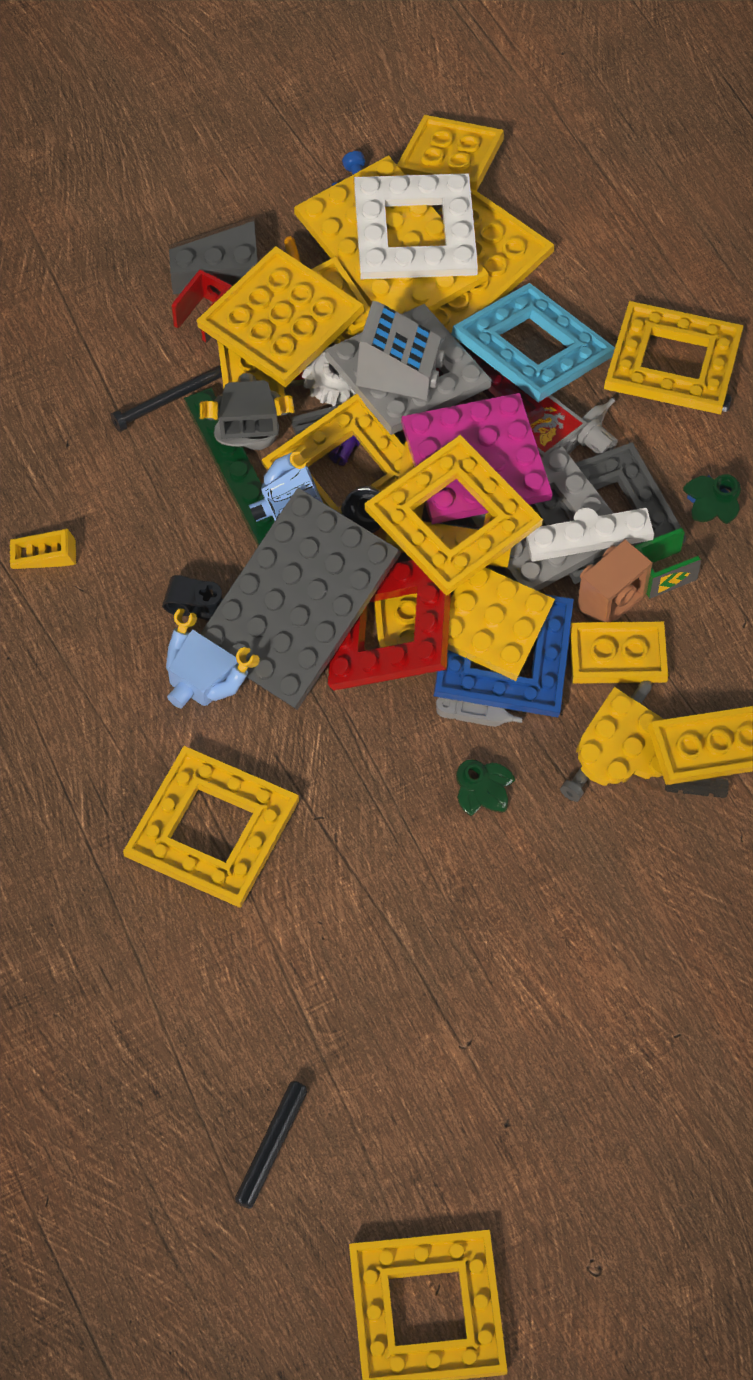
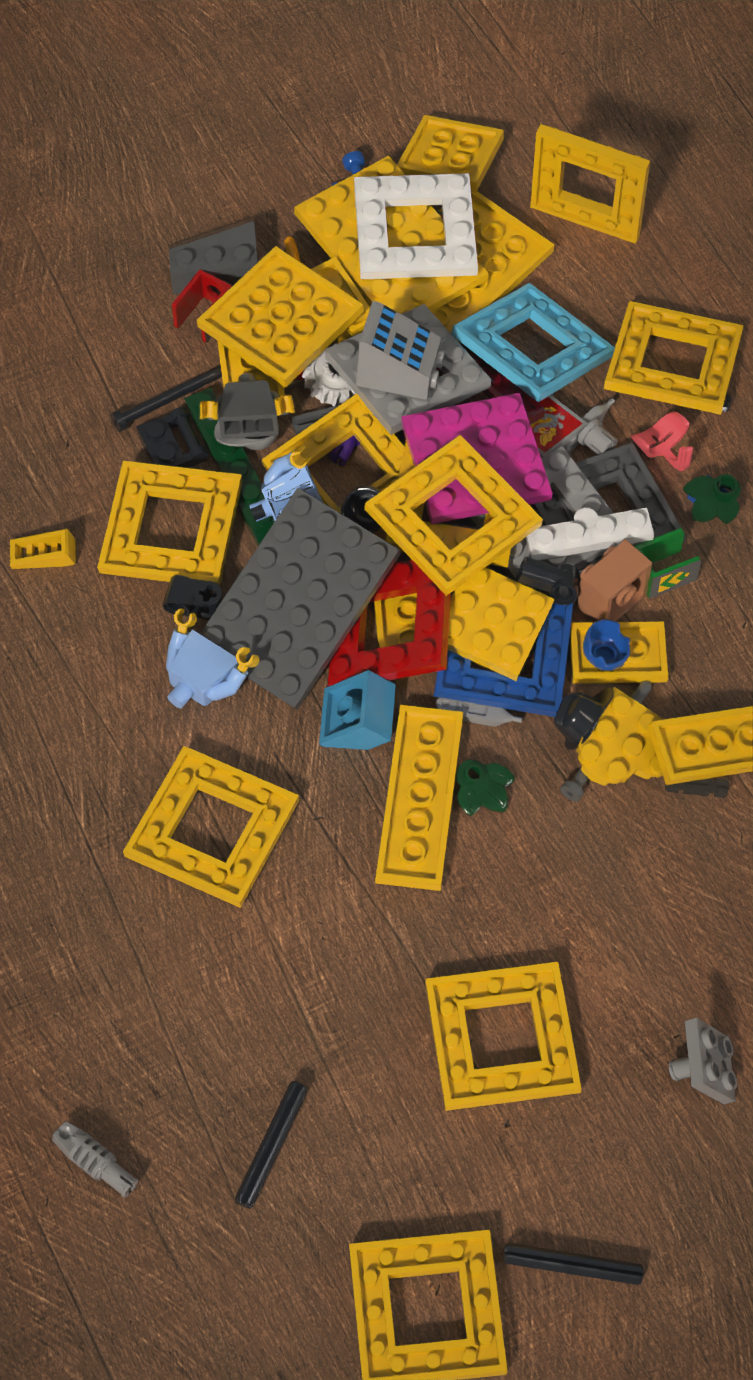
(93, 1158): none -> light grey hinge
(139, 480): none -> yellow plate
(162, 445): none -> black plate
(358, 712): none -> dark azure slope
(419, 798): none -> yellow plate
(469, 1087): none -> yellow plate
(559, 581): none -> black piece
(573, 1263): none -> black axle
(580, 714): none -> black piece
(605, 645): none -> blue hair
(630, 171): none -> yellow plate
(673, 424): none -> coral helmet
(707, 1062): none -> light grey plate

